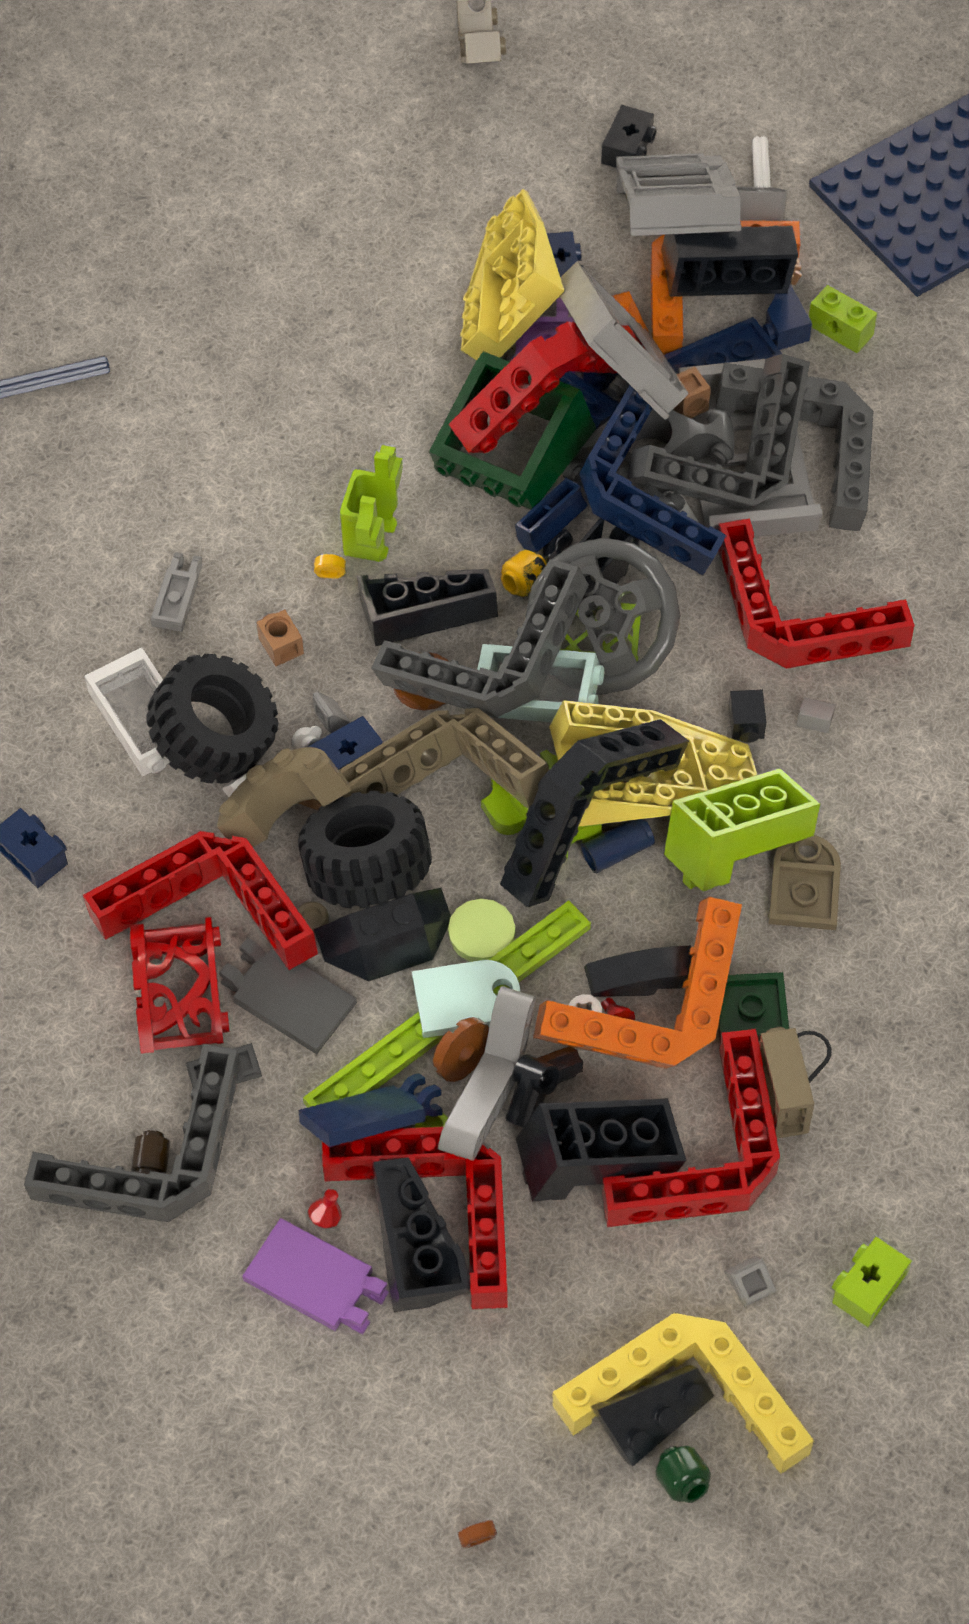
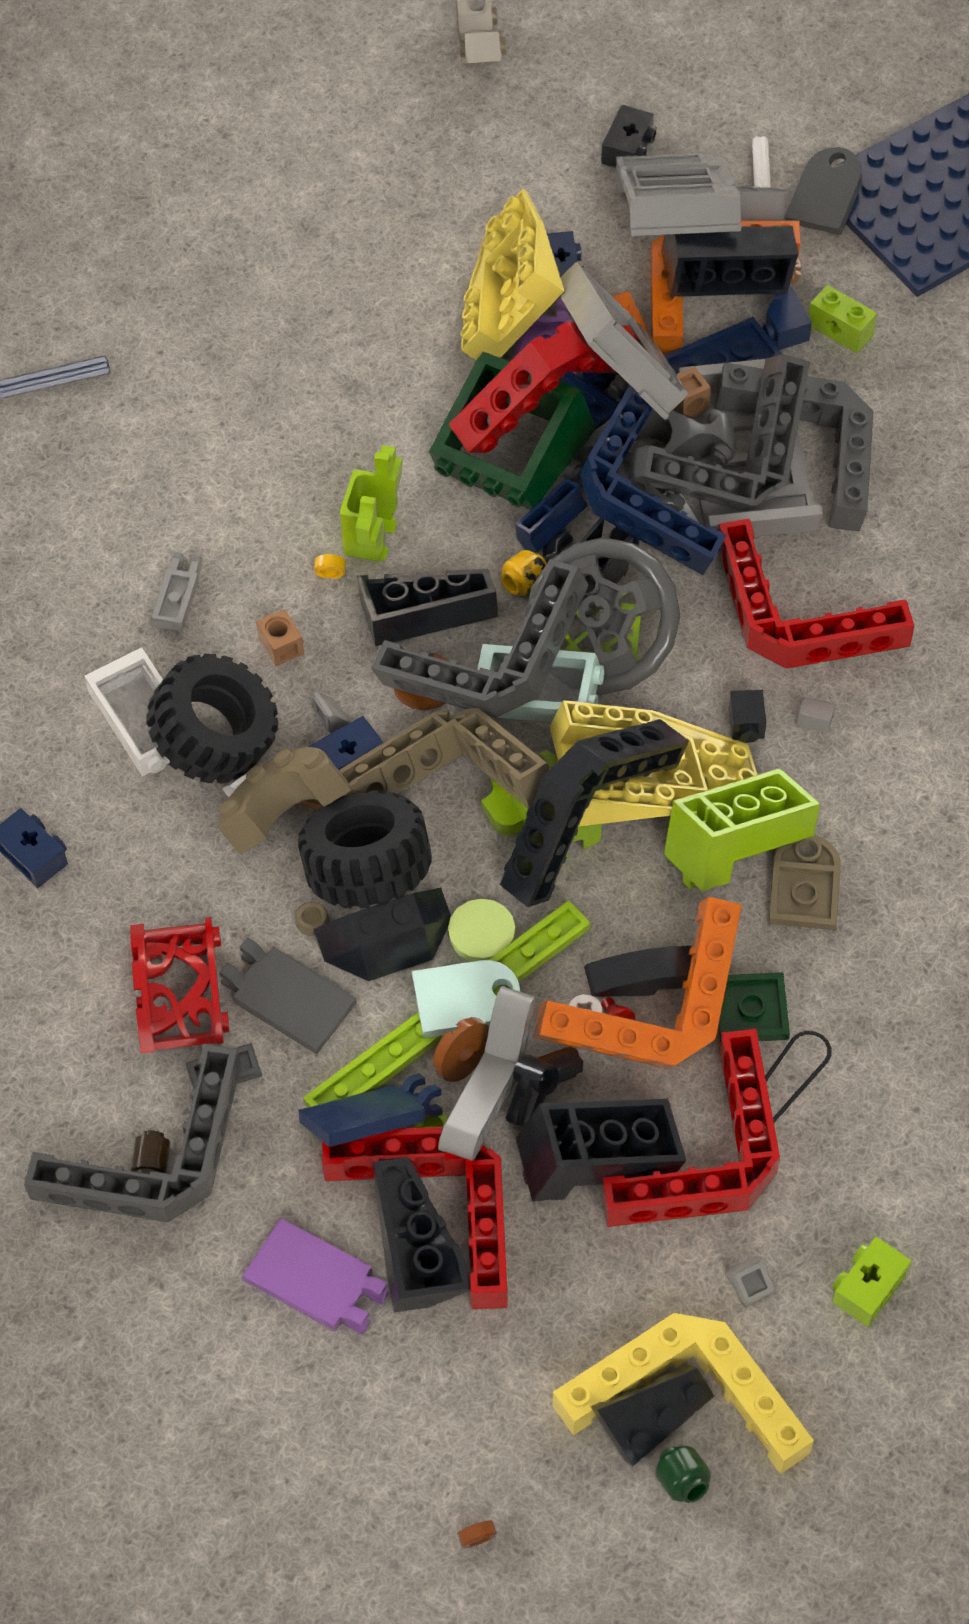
(190, 867): red brick -> none
(306, 736): white plate -> none
(325, 1211): red rock -> none
(617, 844): dark blue pin -> none
(786, 1082): dark tan window -> none
(826, 192): none -> dark grey tile

